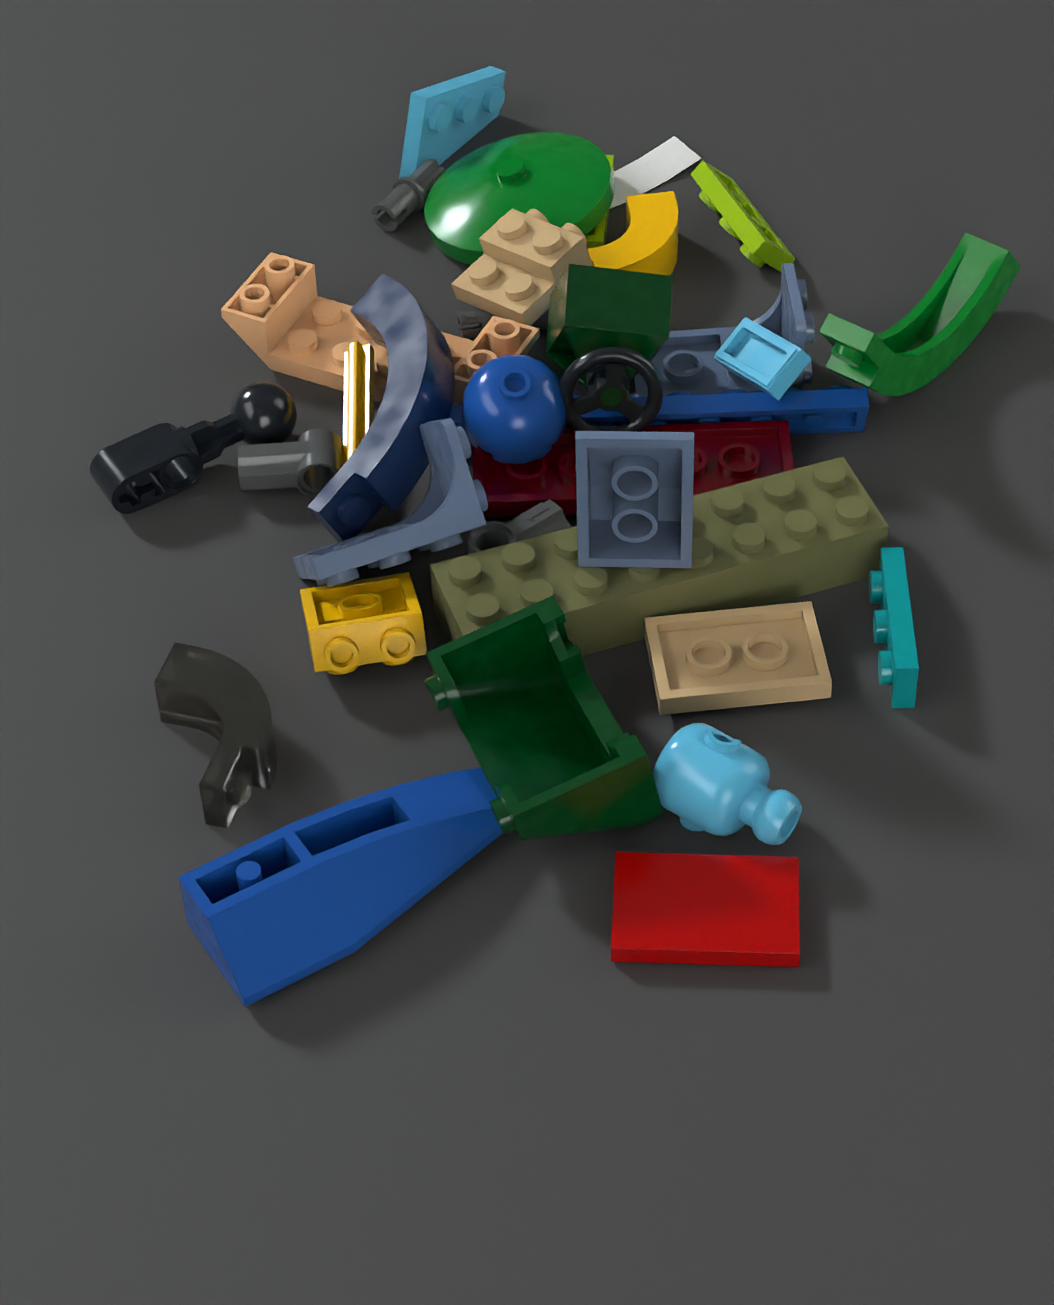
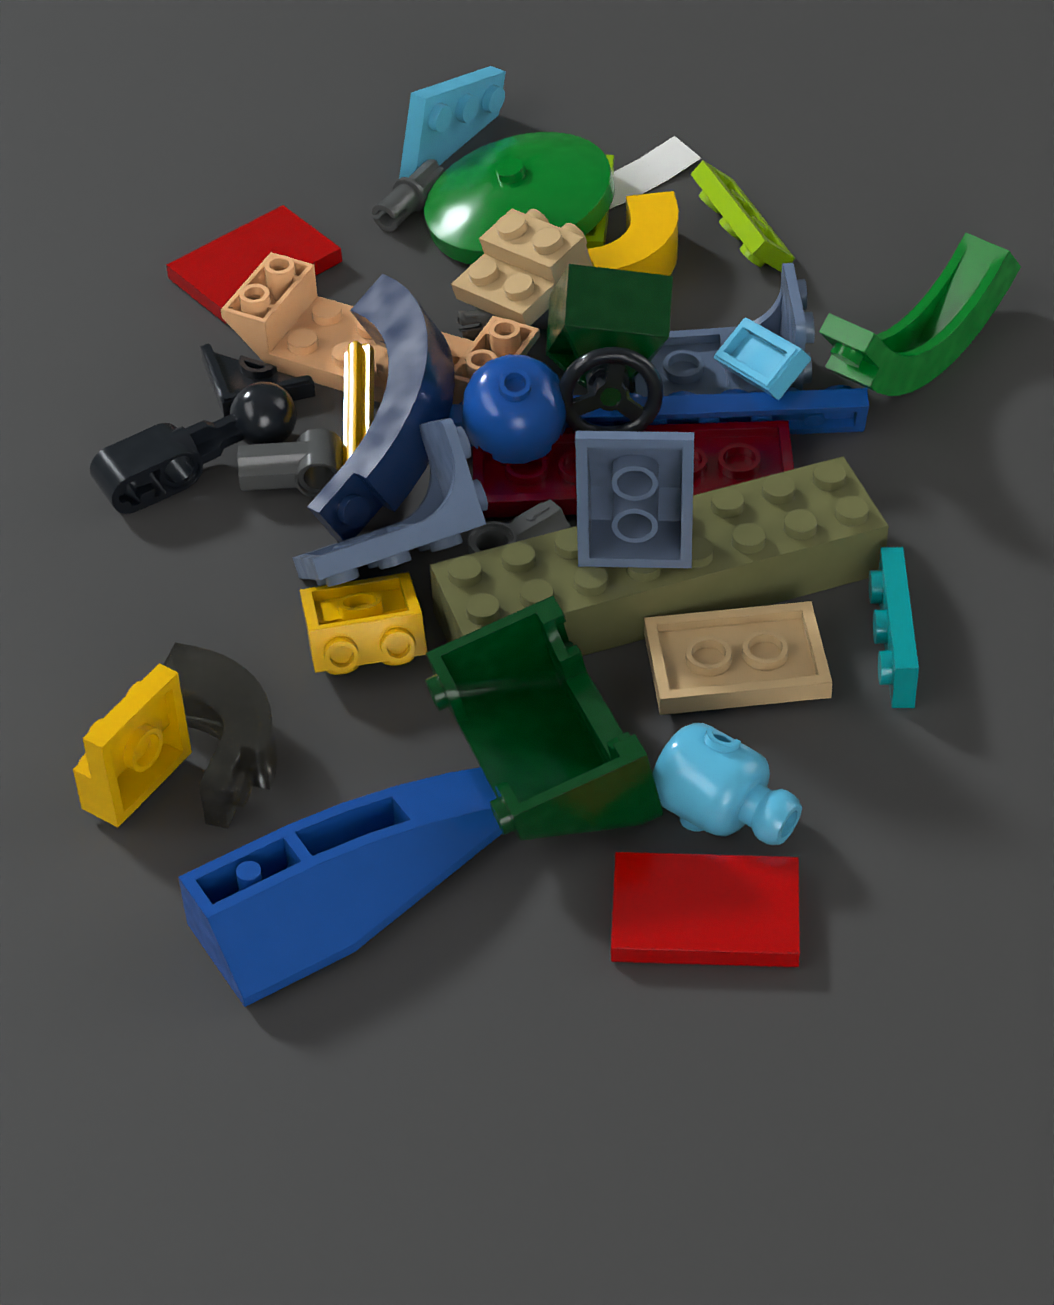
(133, 748): none -> yellow plate
(223, 265): none -> red tile
(232, 375): none -> black tile

